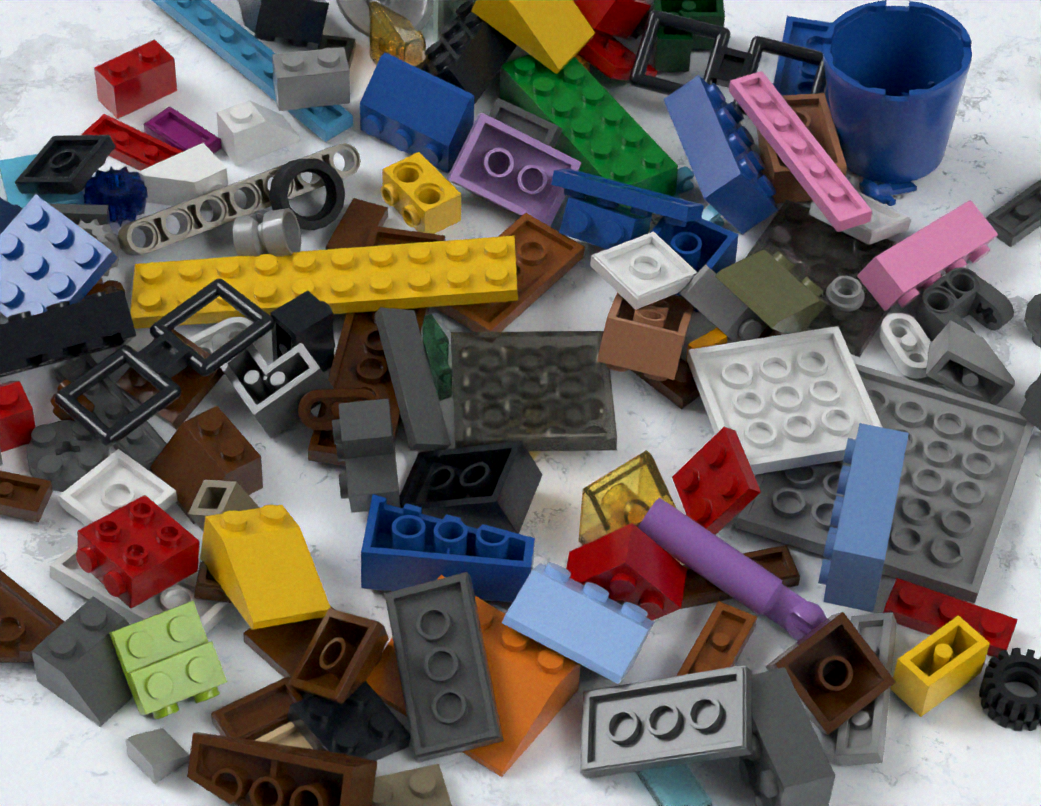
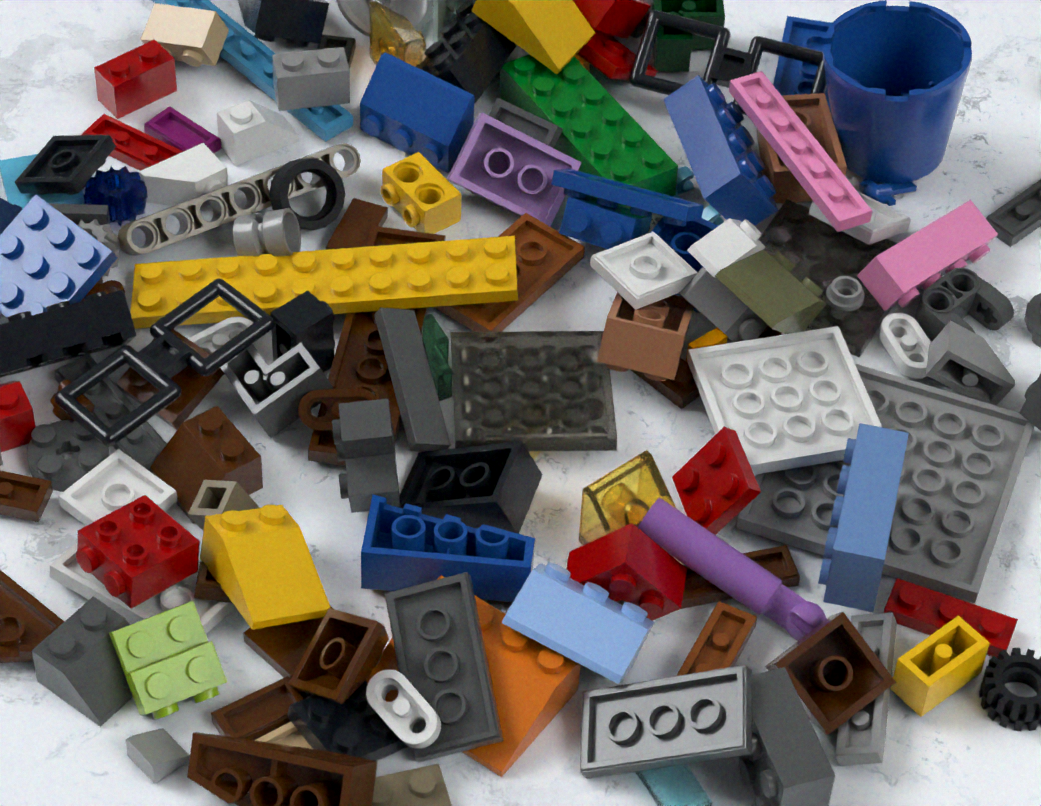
(187, 33): none -> tan brick
(404, 710): none -> white plate
(726, 245): none -> white slope

